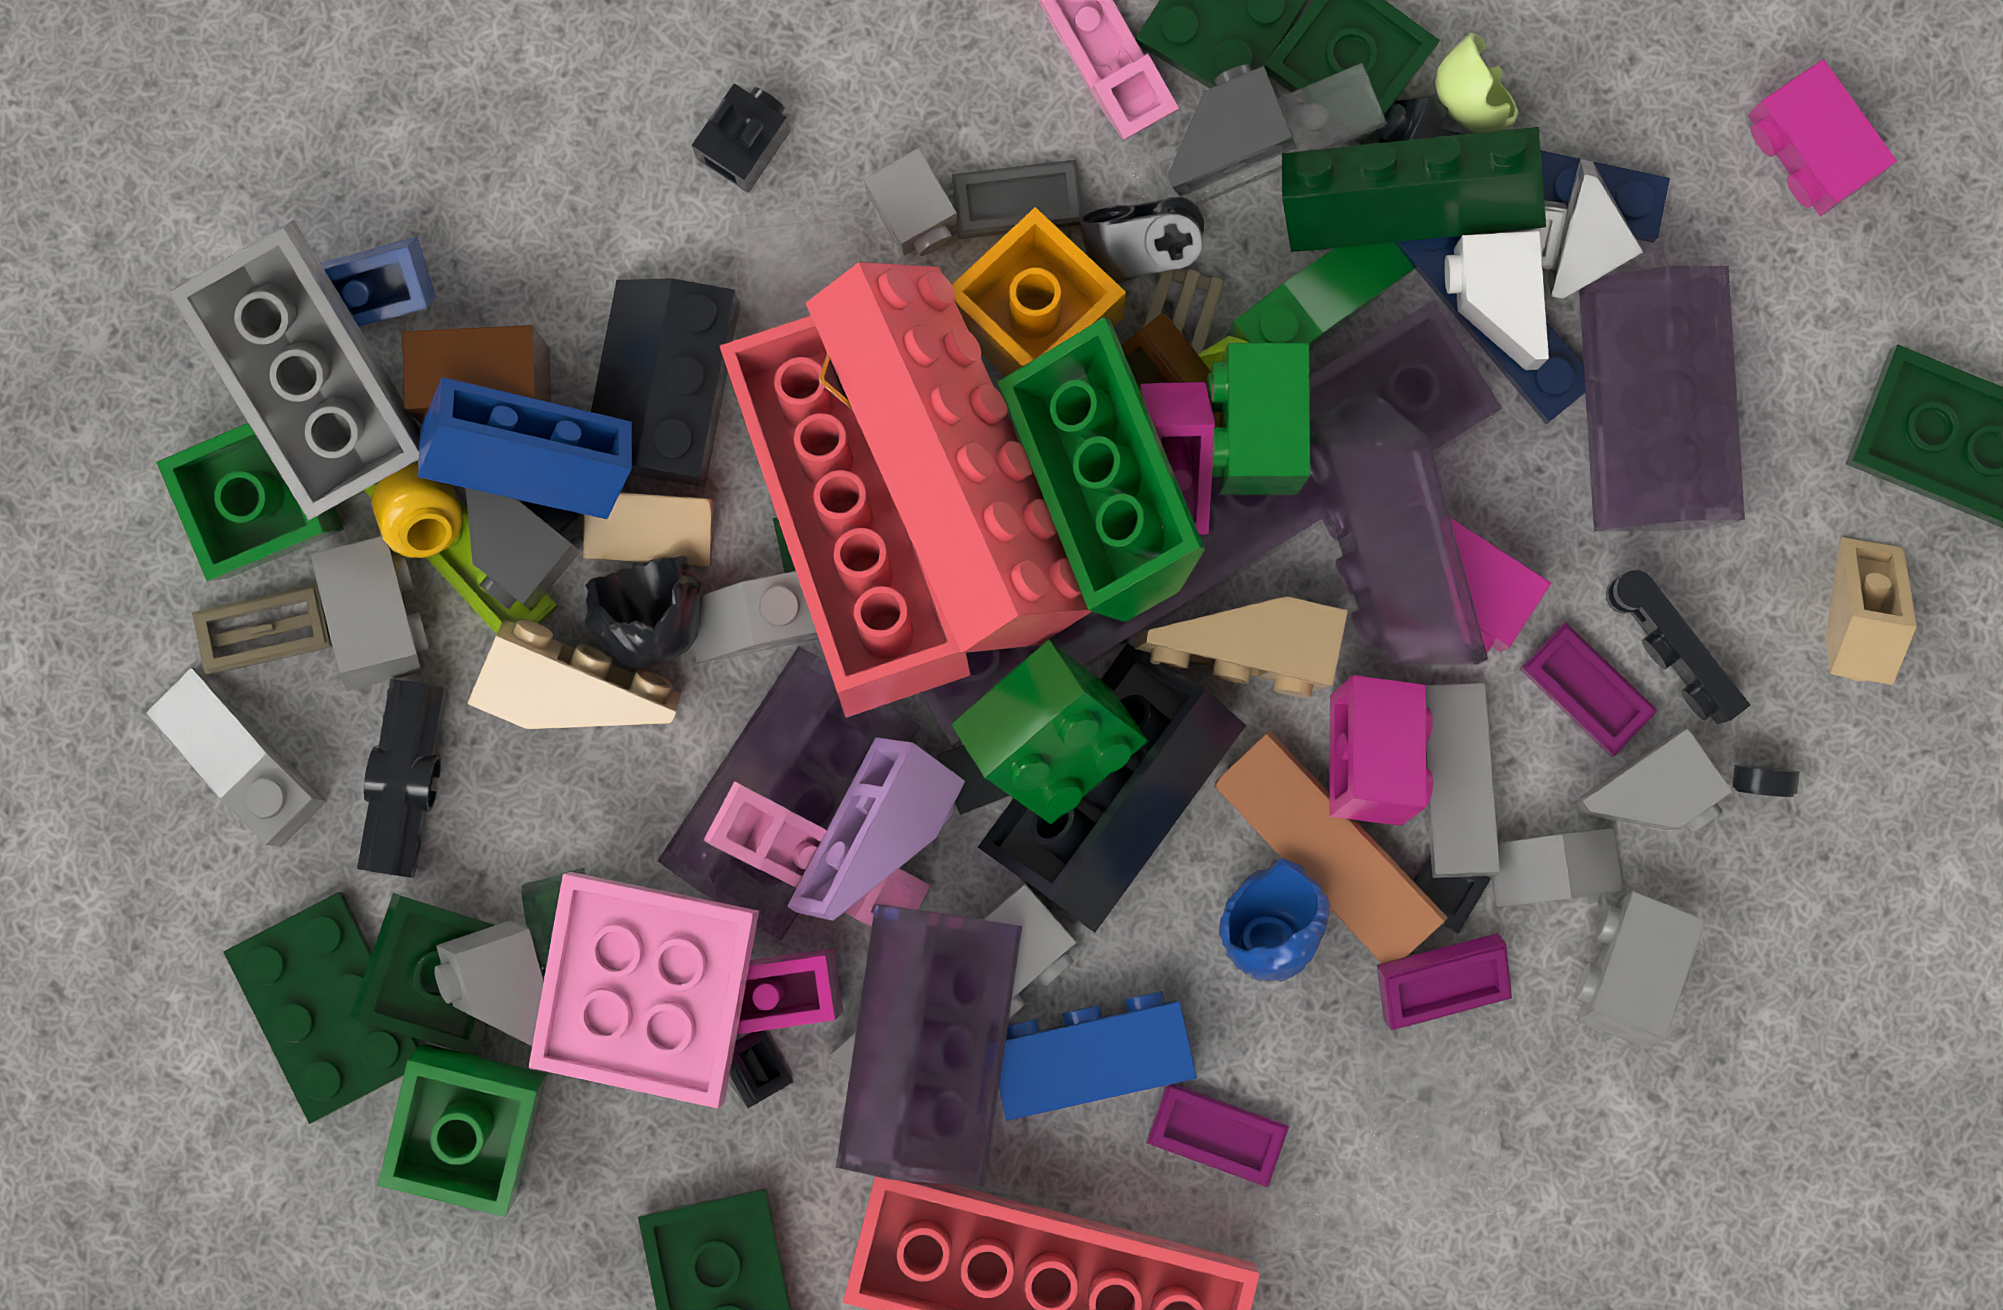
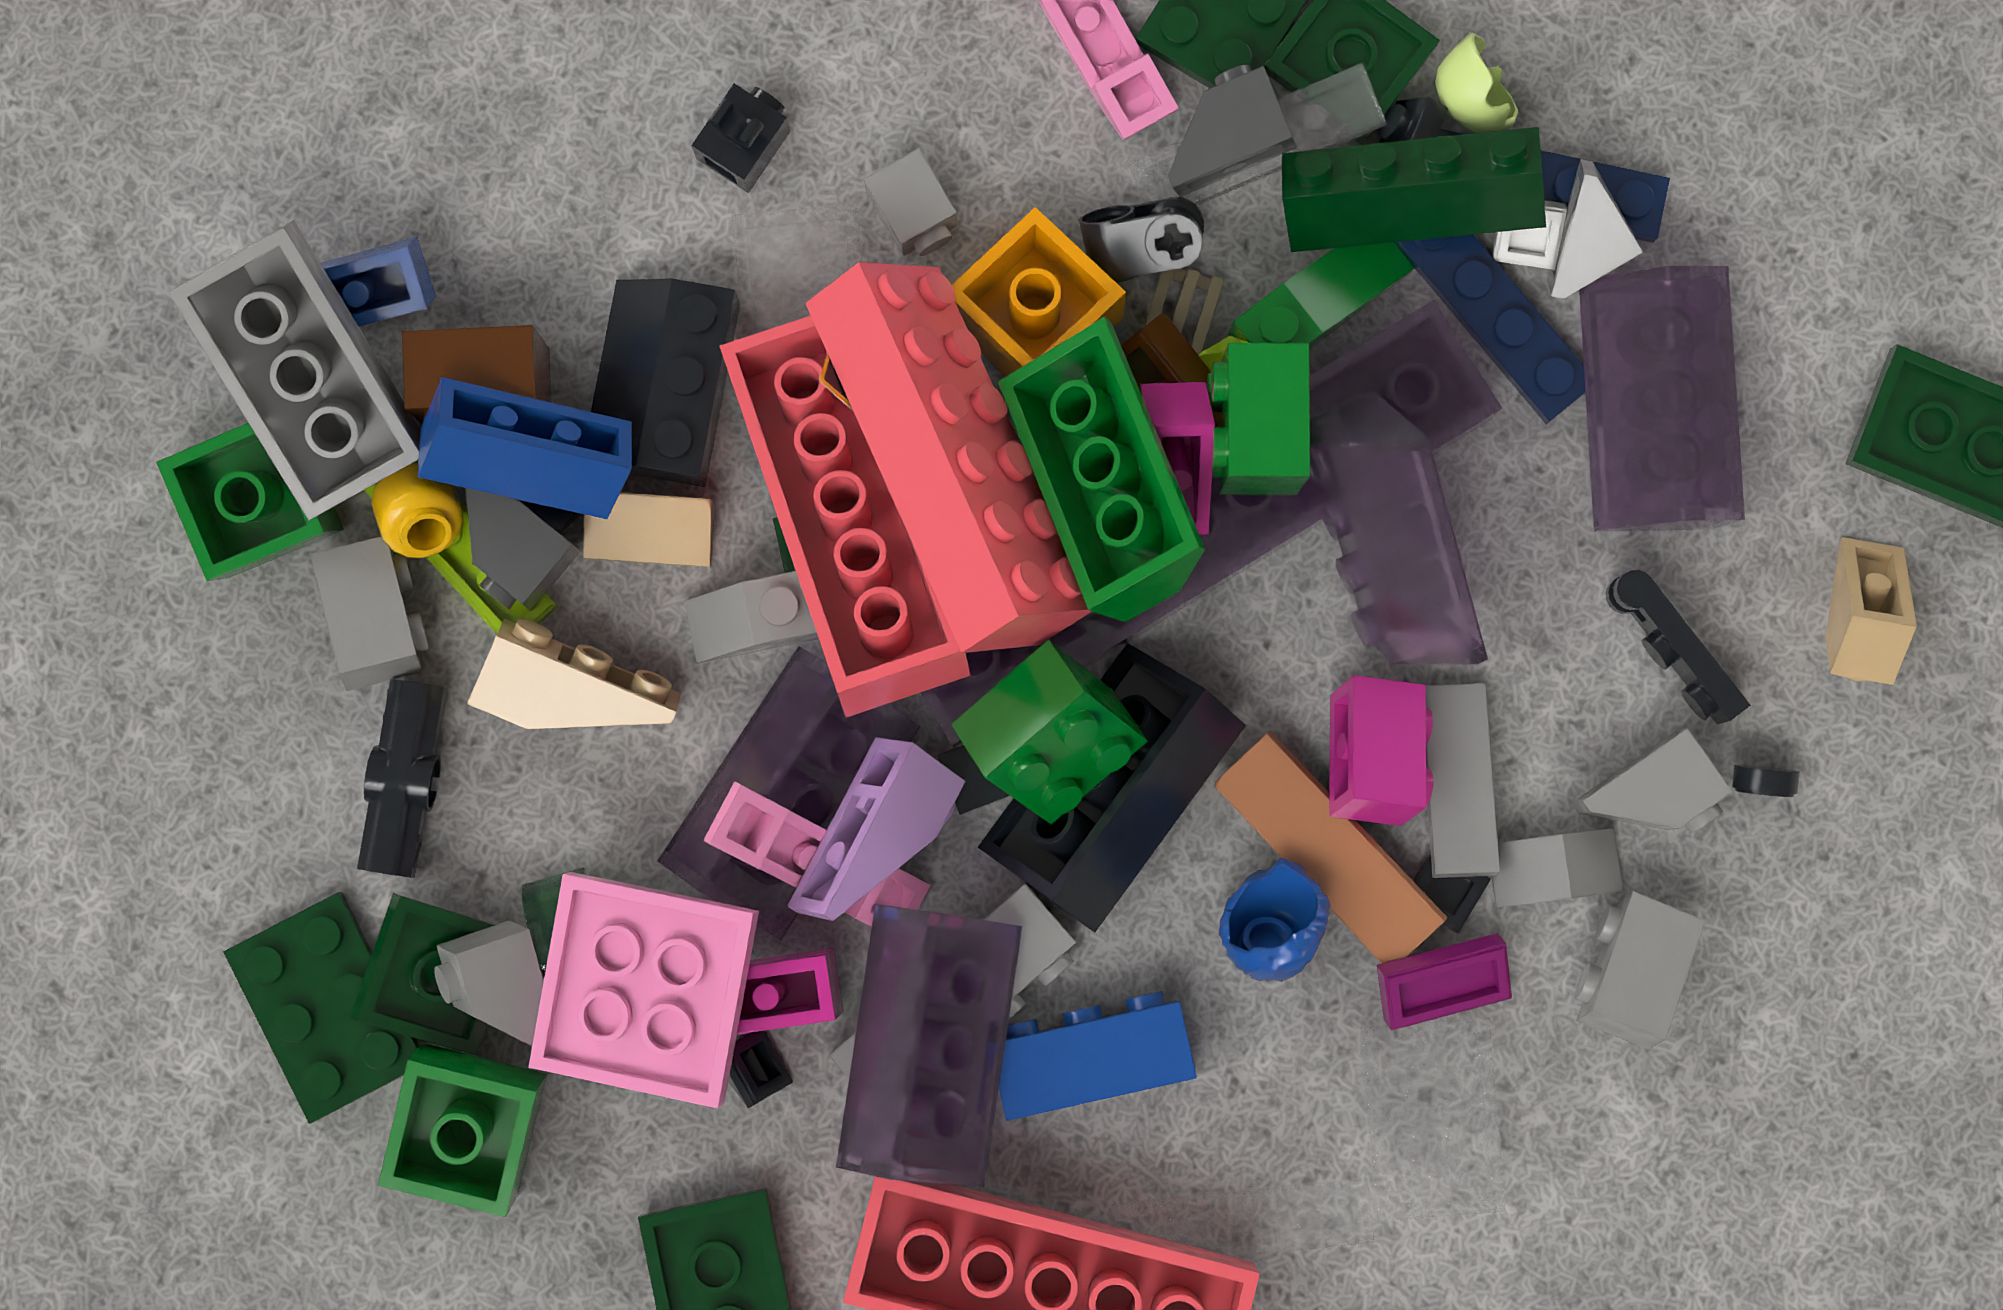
(208, 642): dark tan tile -> none
(235, 760): slope -> none
(646, 611): black hair -> none
(1000, 198): dark grey tile -> none
(1217, 1134): magenta tile -> none
(1272, 640): tan slope -> none
(1500, 588): dark pink slope -> none
(1502, 291): white slope -> none
(1588, 689): magenta tile -> none
(1820, 138): dark pink brick -> none

